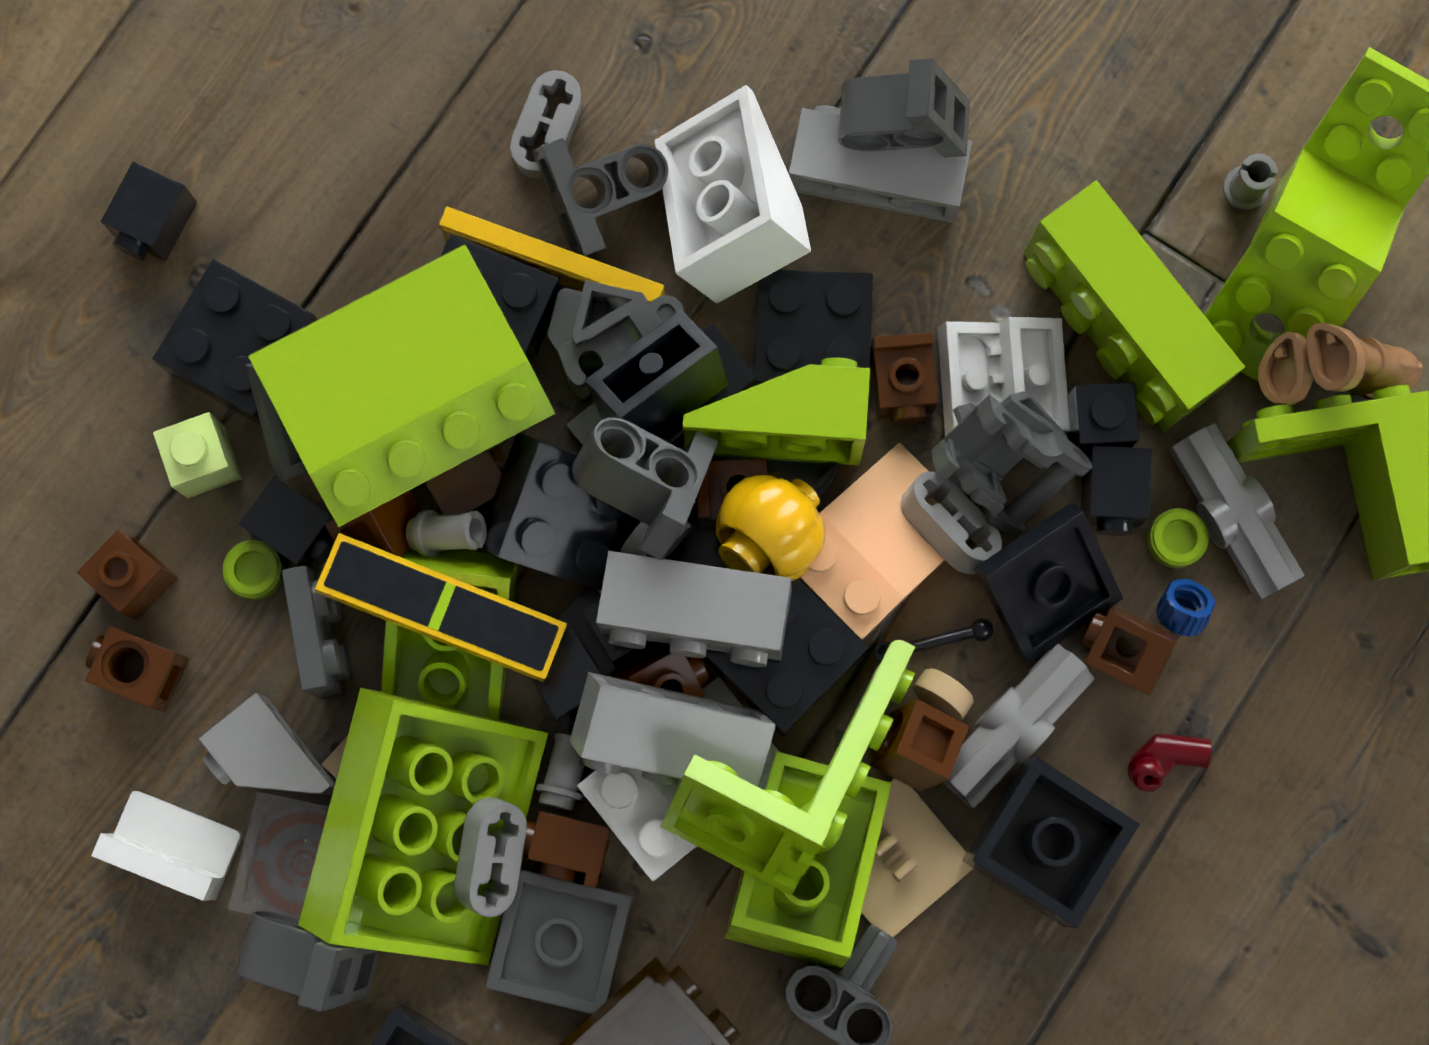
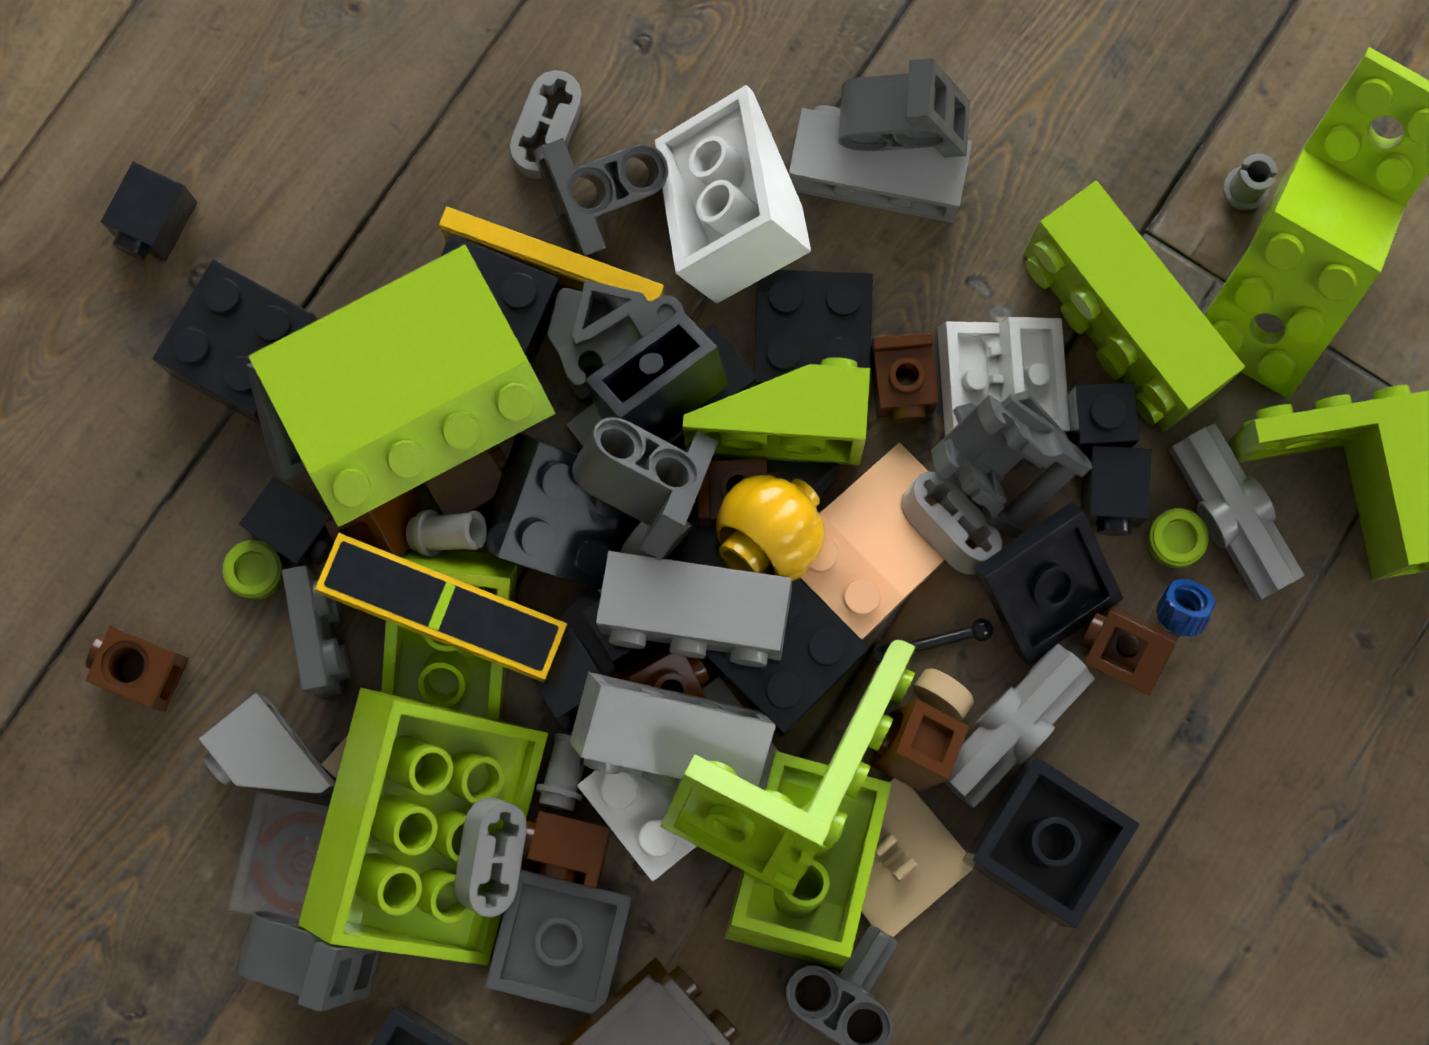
(127, 575): reddish brown brick -> none
(170, 846): white panel -> none
(197, 455): yellowish green brick -> none
(1162, 754): dark red arm -> none
(1335, 362): medium nougat piece -> none

